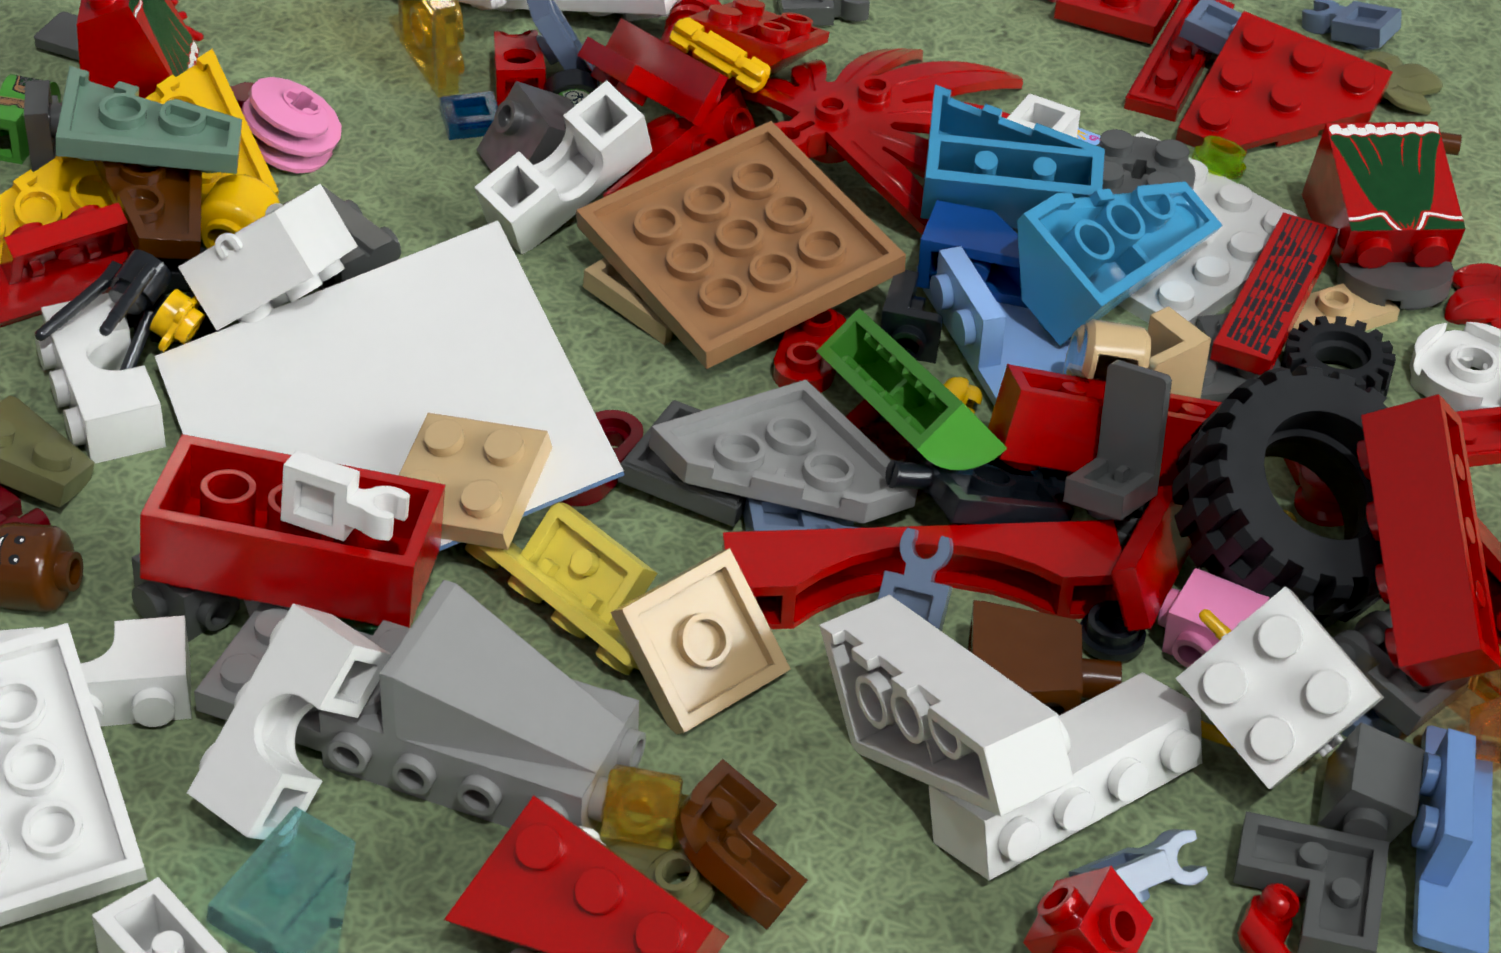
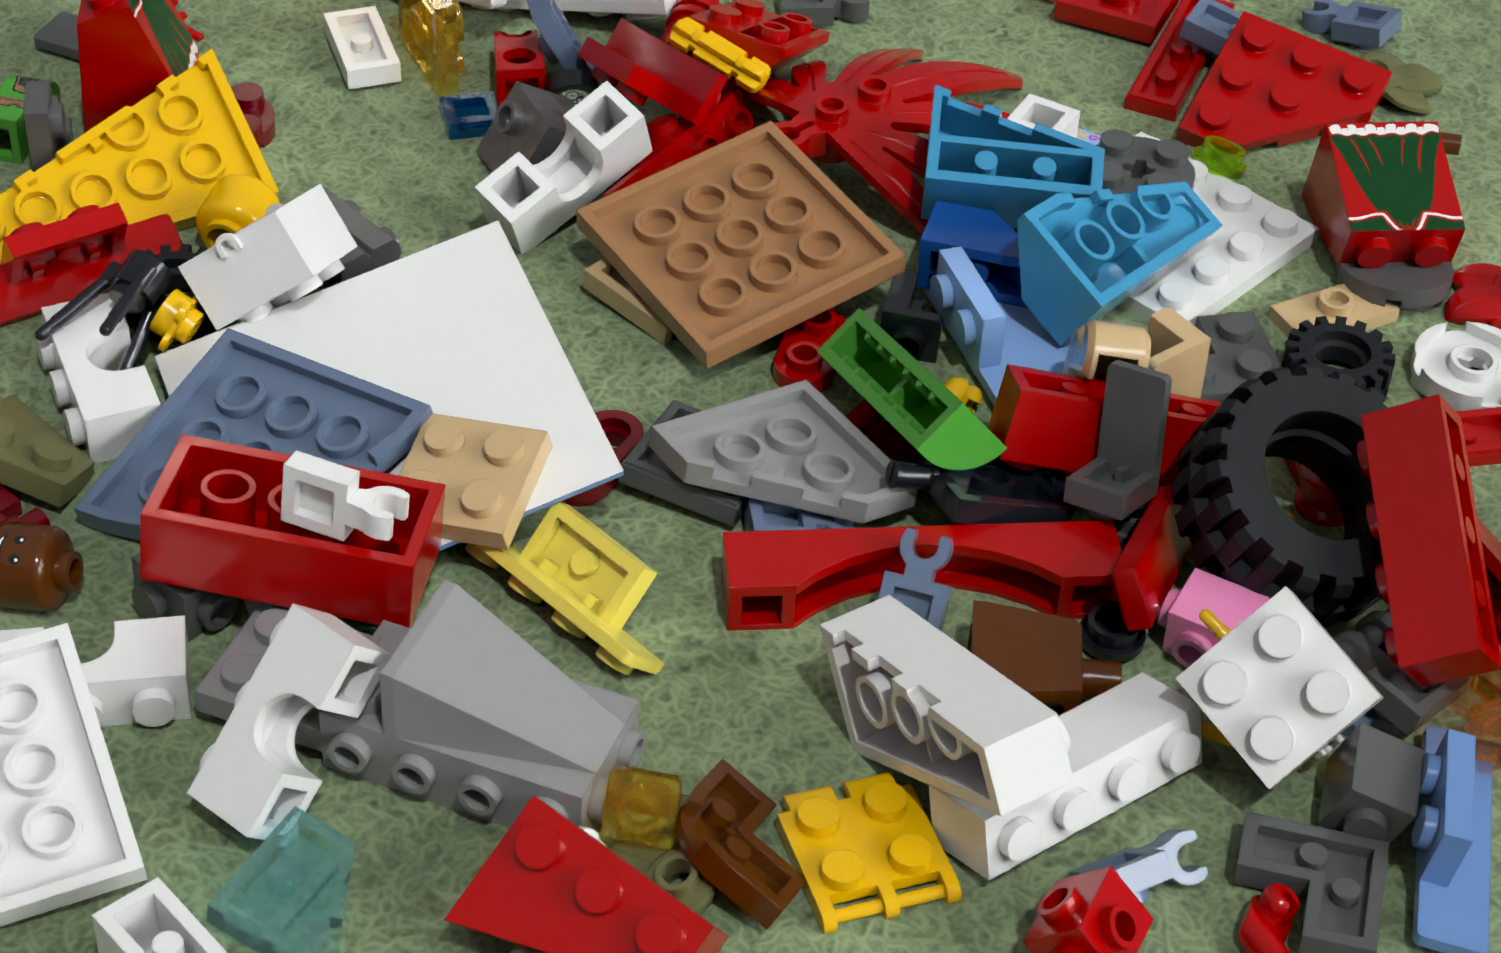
(131, 129): sand green wing -> none
(158, 205): reddish brown wing -> none
(259, 400): none -> sand blue plate
(291, 125): bright pink piece -> none
(362, 47): none -> white plate
(700, 641): tan plate -> none
(864, 848): none -> yellow plate
(1274, 294): red tile -> none

